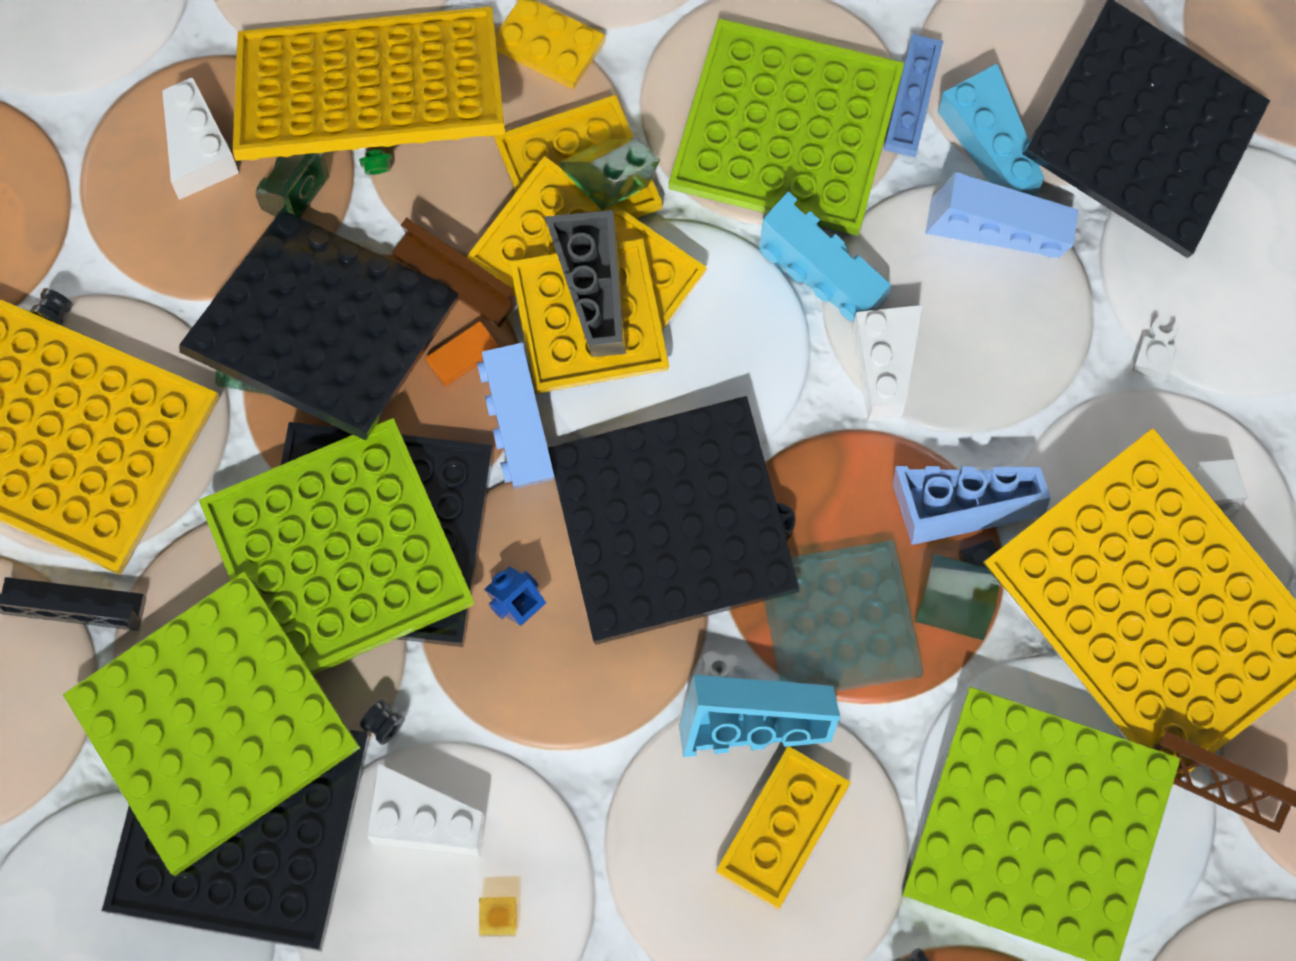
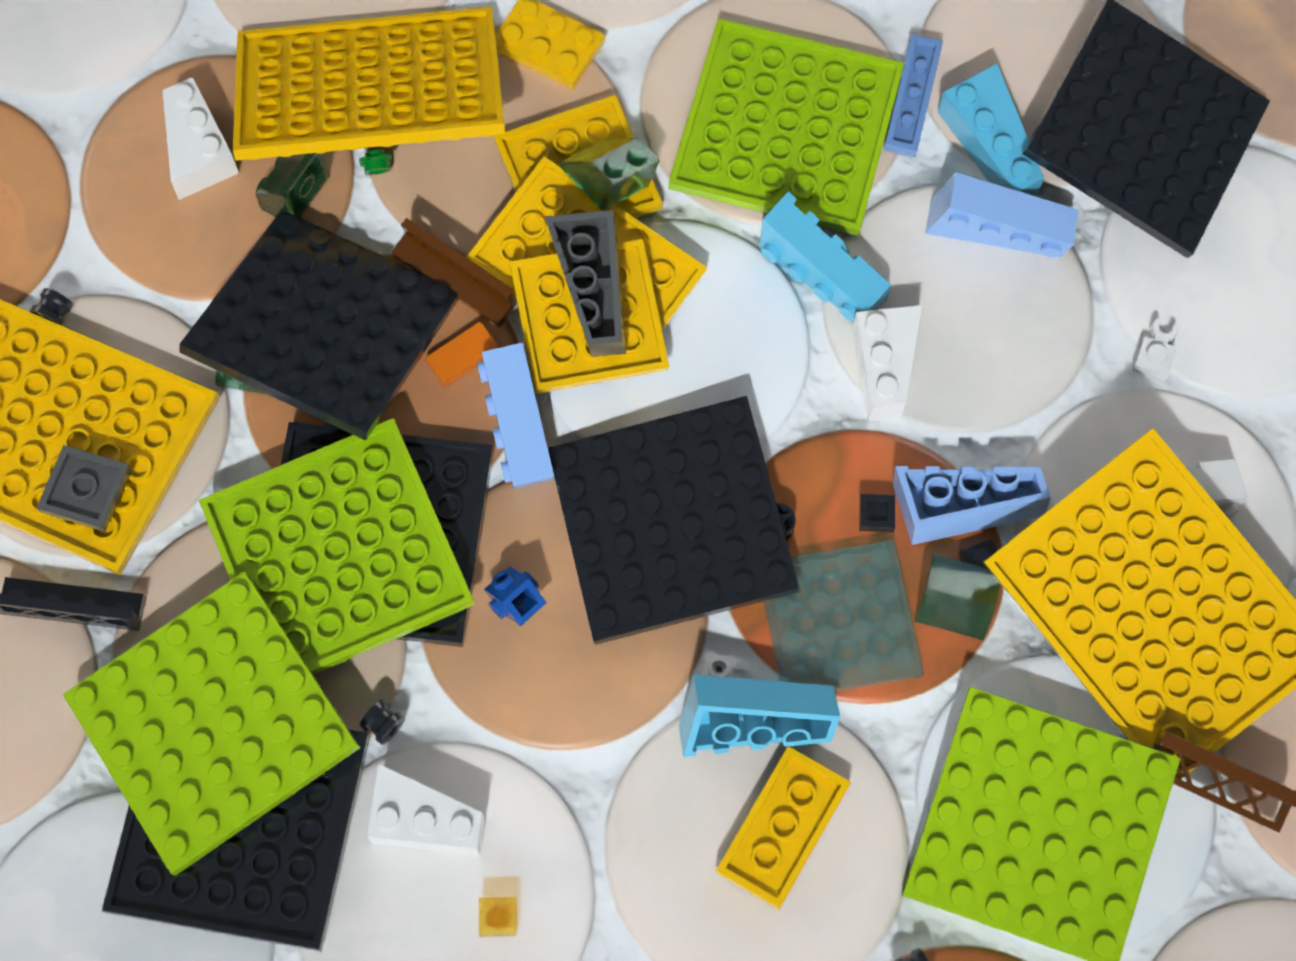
(84, 488): none -> dark grey plate
(877, 513): none -> black plate

